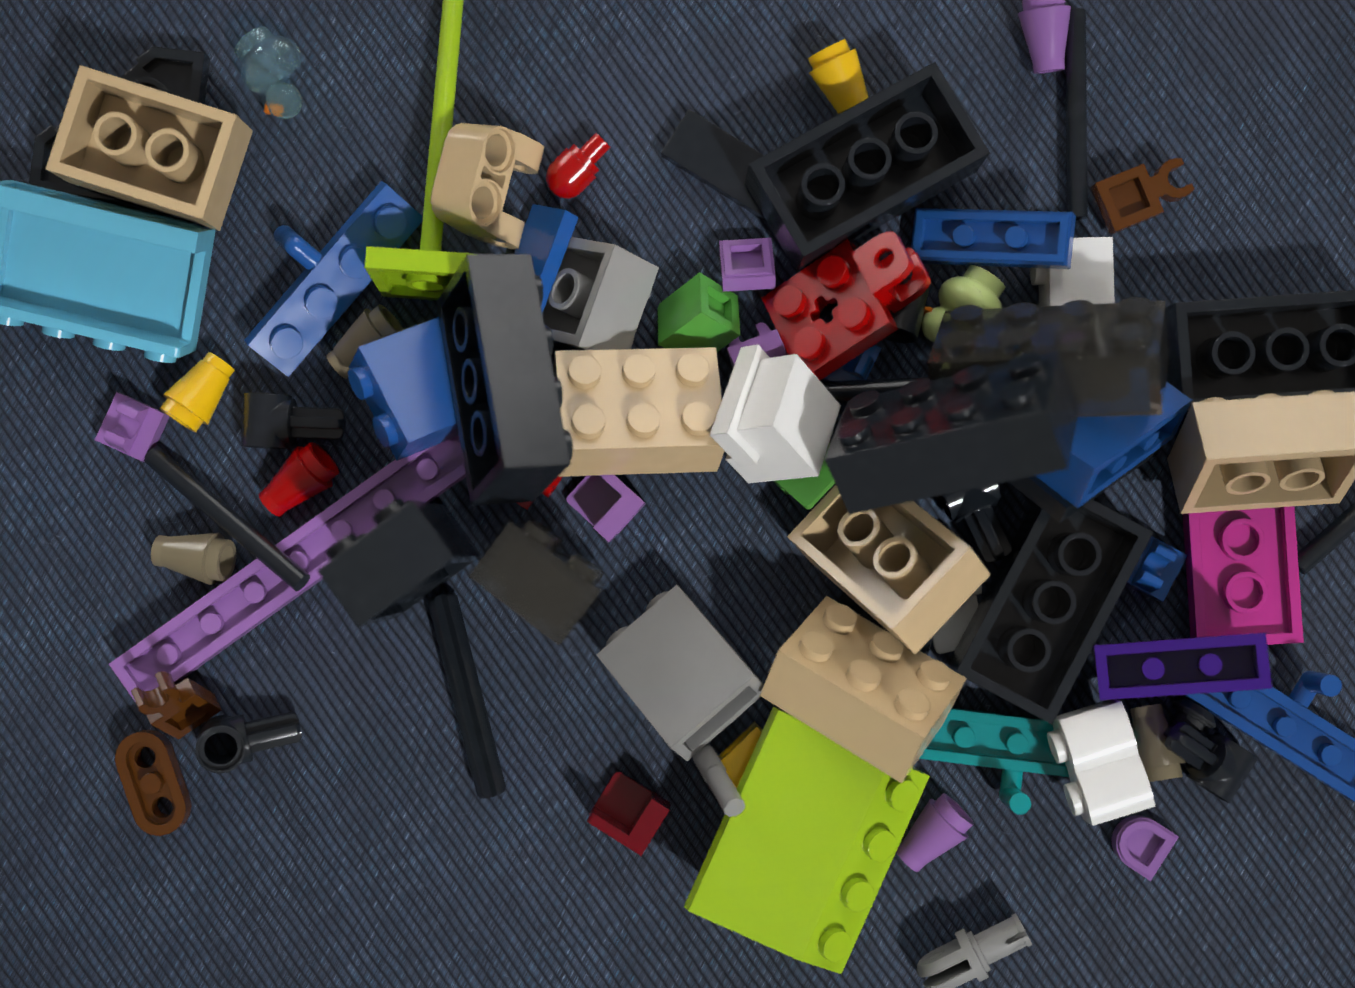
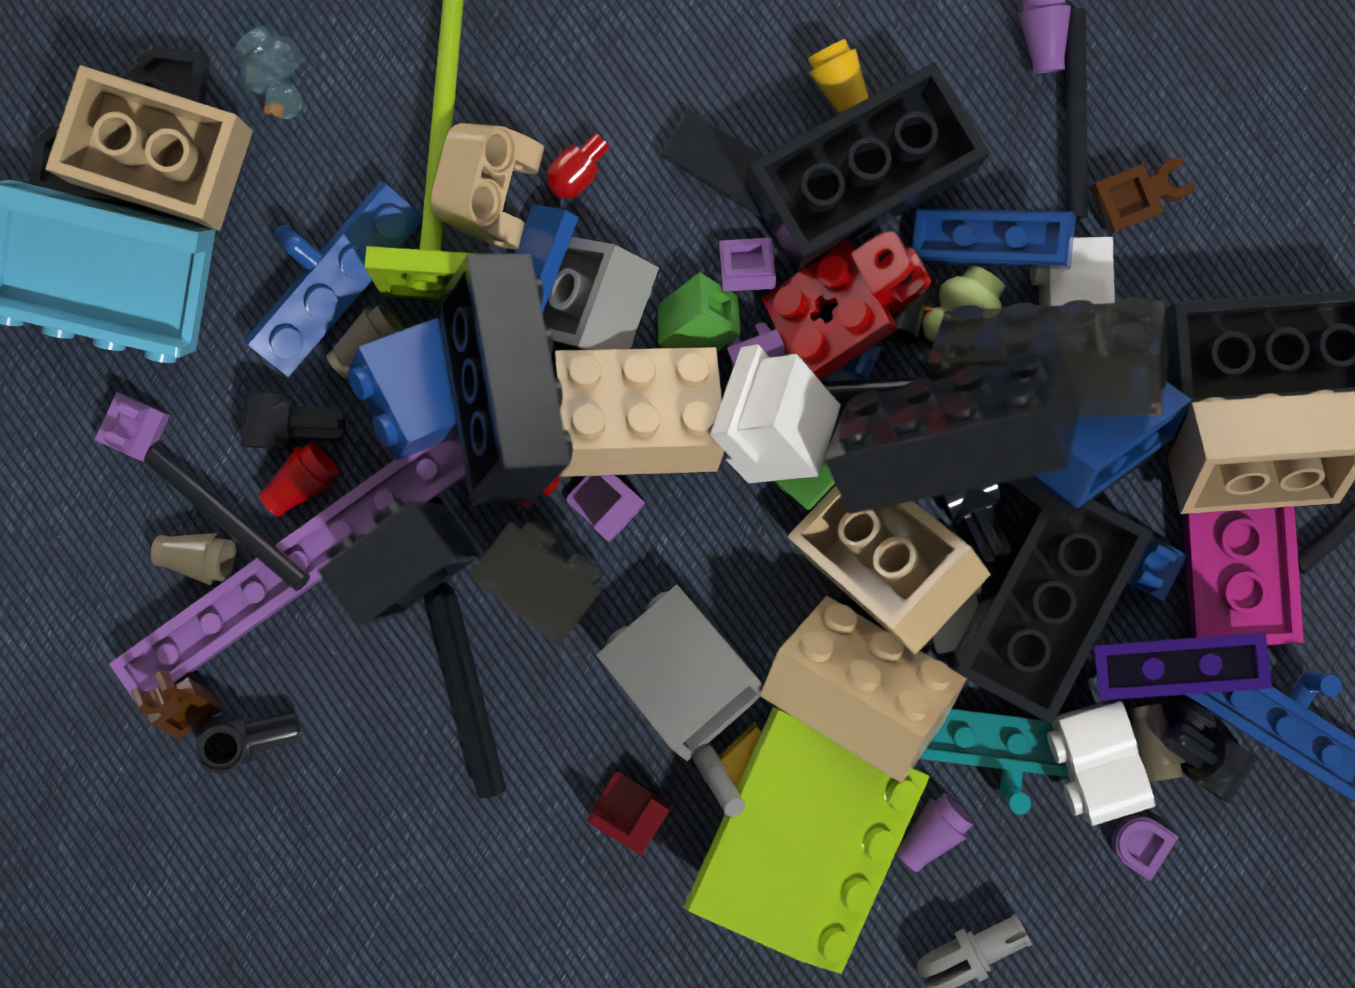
(148, 783): reddish brown plate -> none
(198, 392): yellow cone -> none

